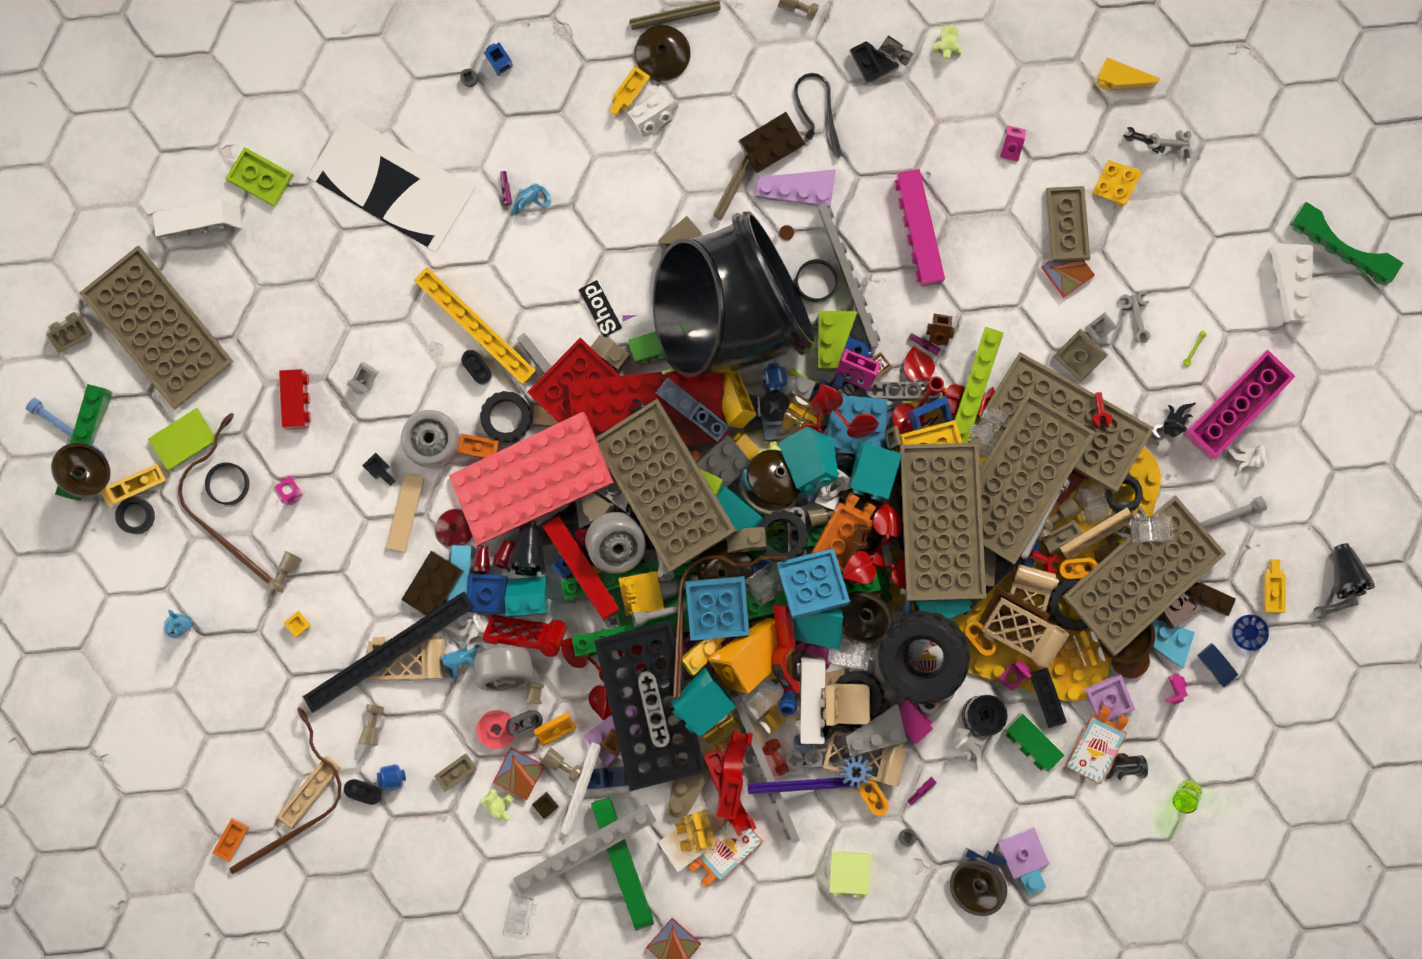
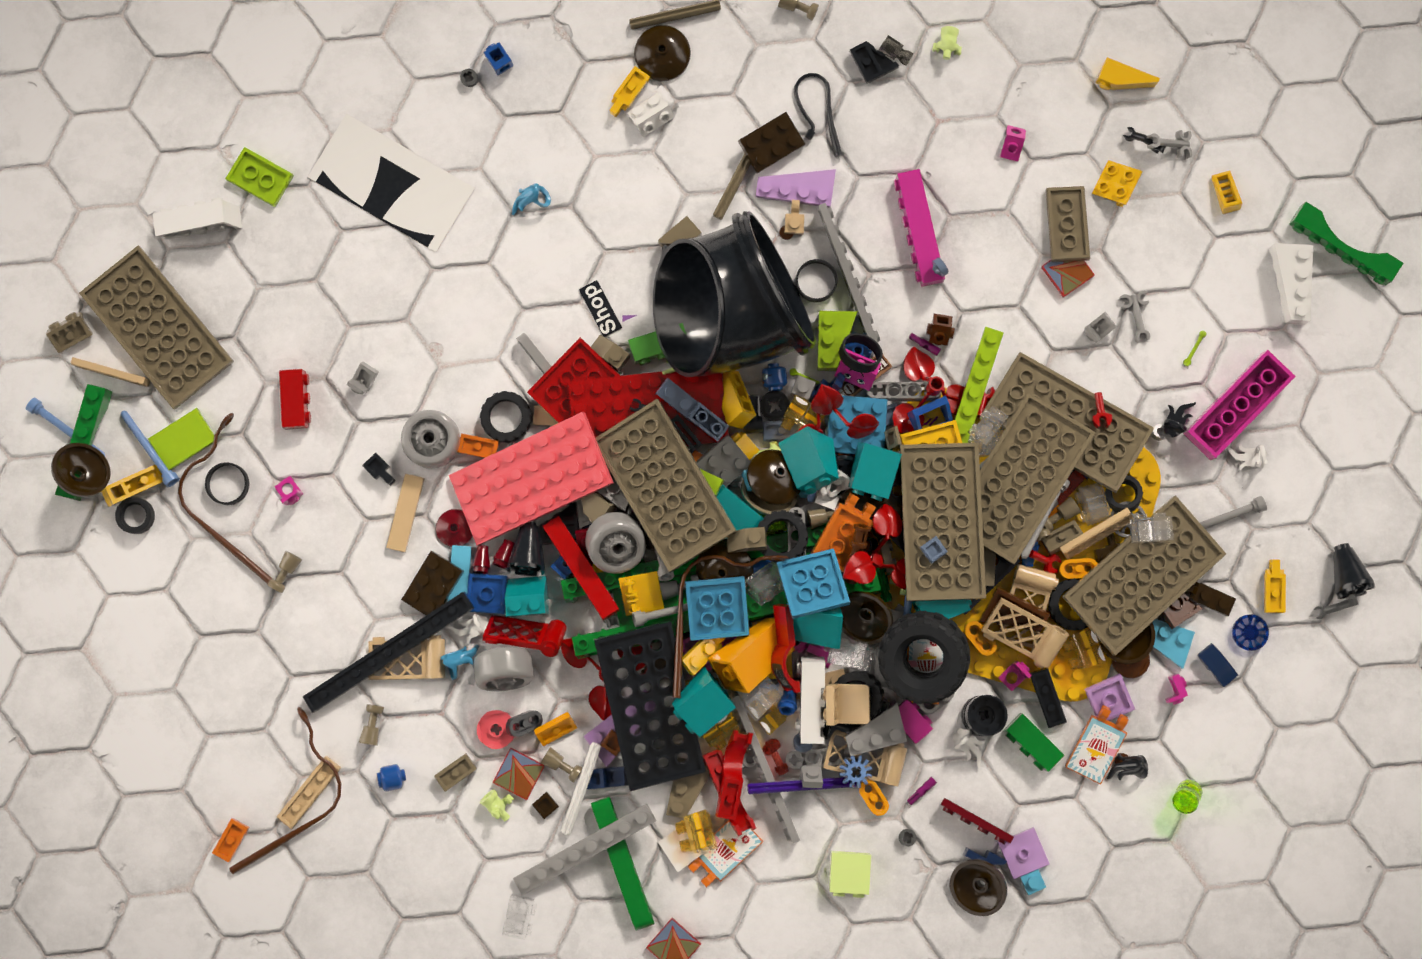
(110, 372): none -> tan tile
(169, 478): none -> medium blue piece
(180, 621): dark azure piece -> none
(297, 624): yellow plate -> none
(363, 791): black plate -> none
(475, 326): yellow plate -> none
(477, 367): black plate -> none
(505, 188): magenta pin -> none
(534, 693): dark tan bush -> none
(653, 709): light grey beam -> none
(695, 439): none -> black tile
(794, 222): none -> tan plate
(811, 777): none -> light grey bracket
(866, 341): none -> black tyre
(933, 549): none -> sand blue tile
(939, 267): none -> sand blue tile
(983, 825): none -> dark red plate
(1080, 355): dark tan plate -> none
(1230, 203): none -> yellow slope

